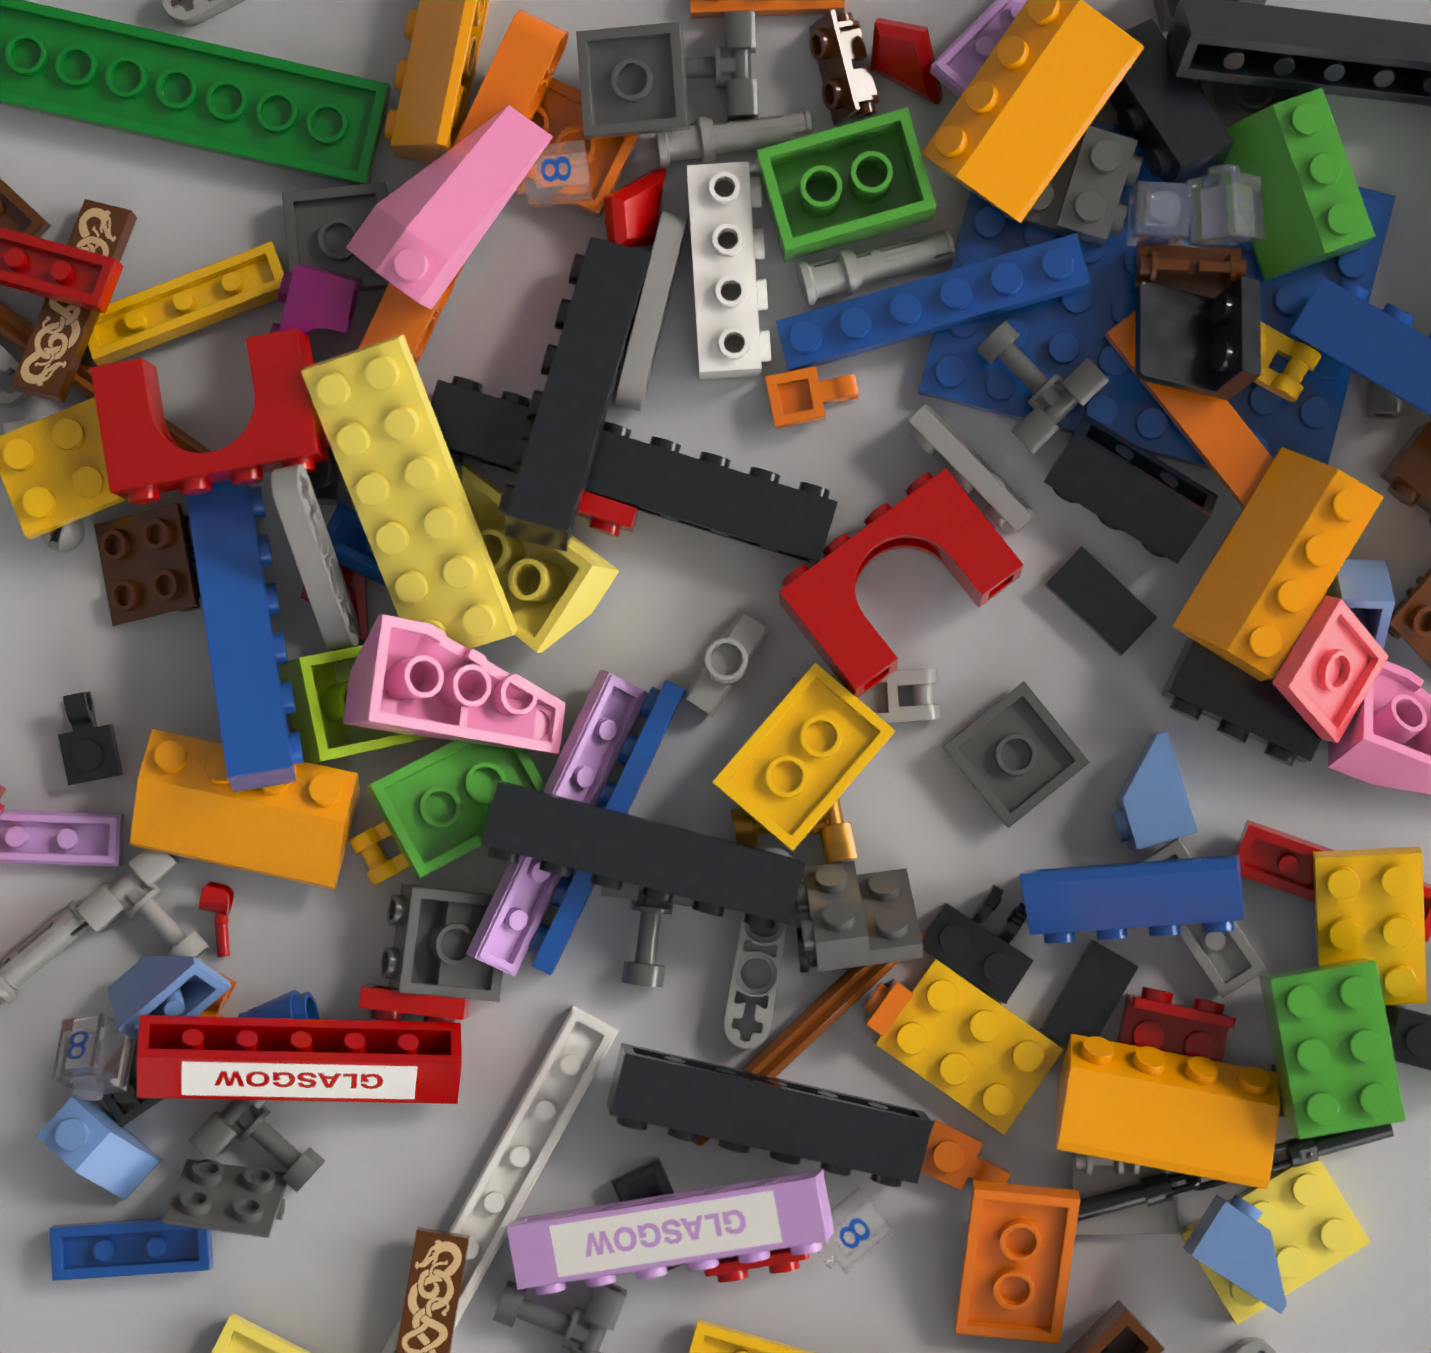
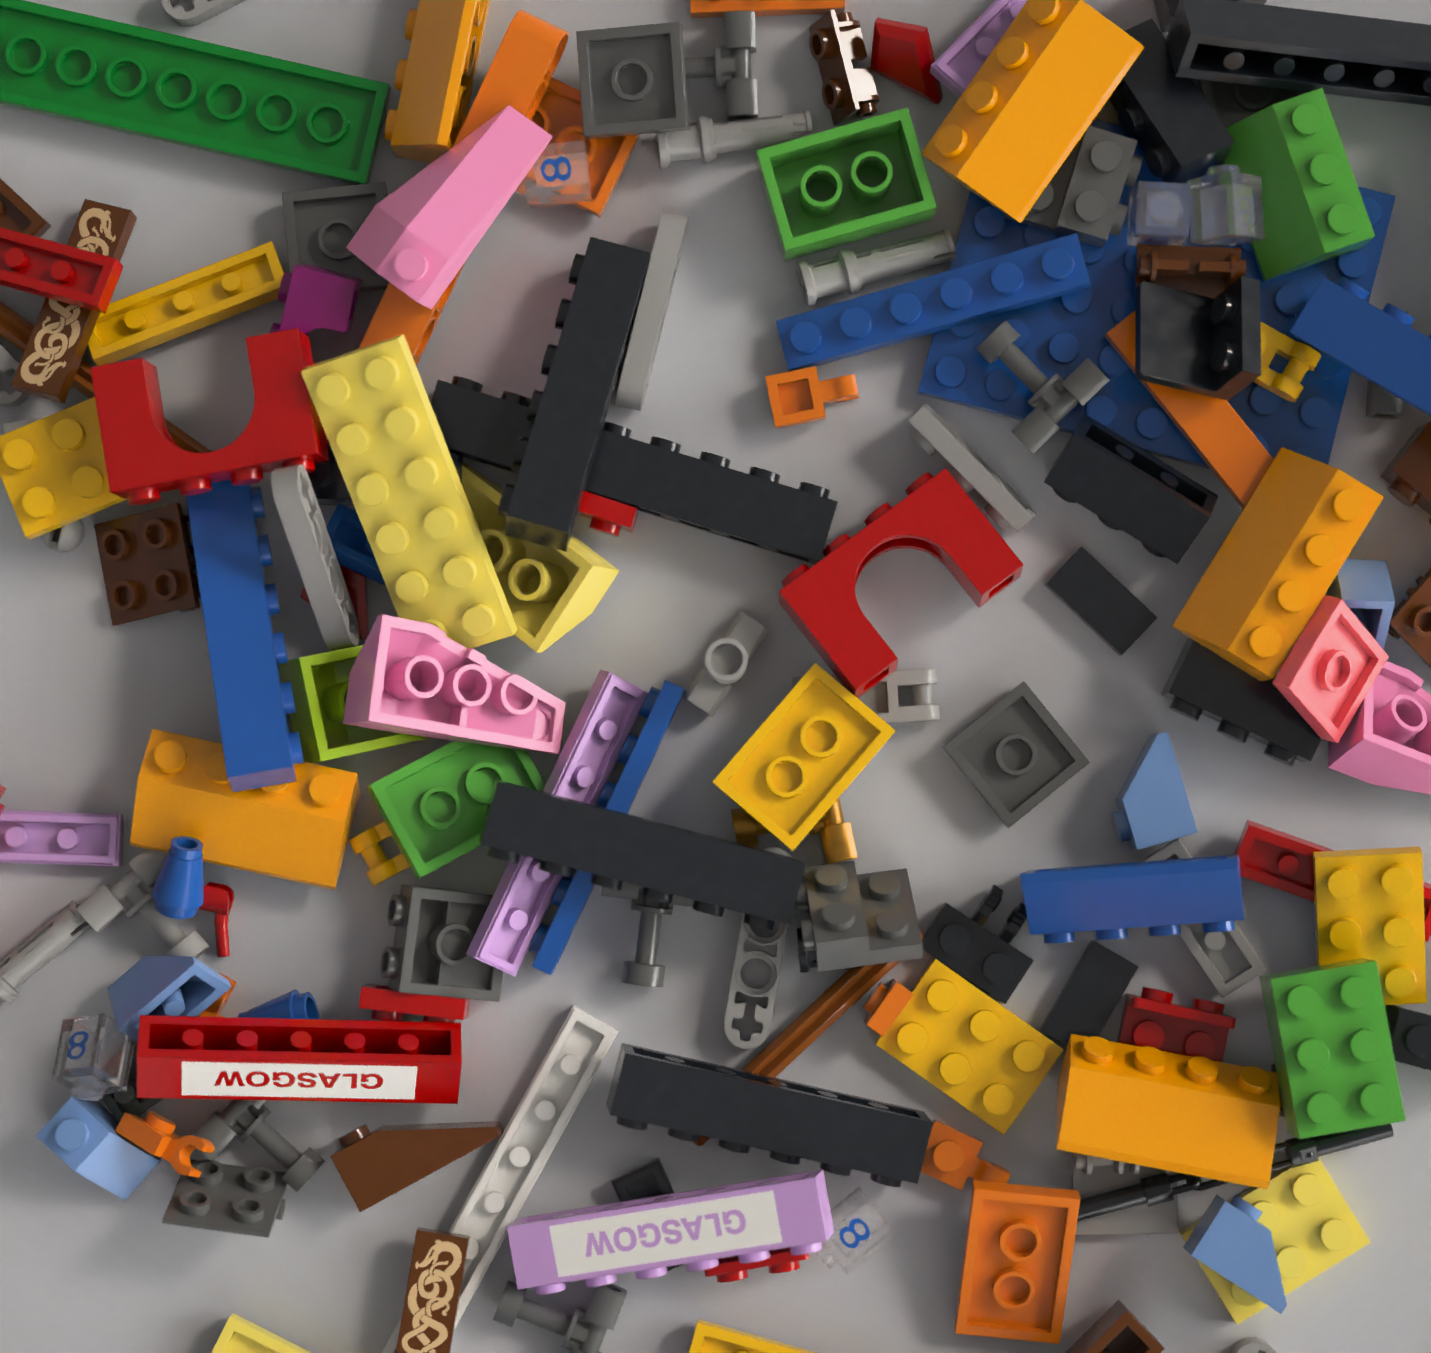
(90, 749): black plate -> none
(127, 1249): blue plate -> none
(158, 1138): none -> orange plate
(180, 881): none -> blue cone
(399, 1155): none -> reddish brown slope
(635, 210): red piece -> none
(725, 270): white brick -> none

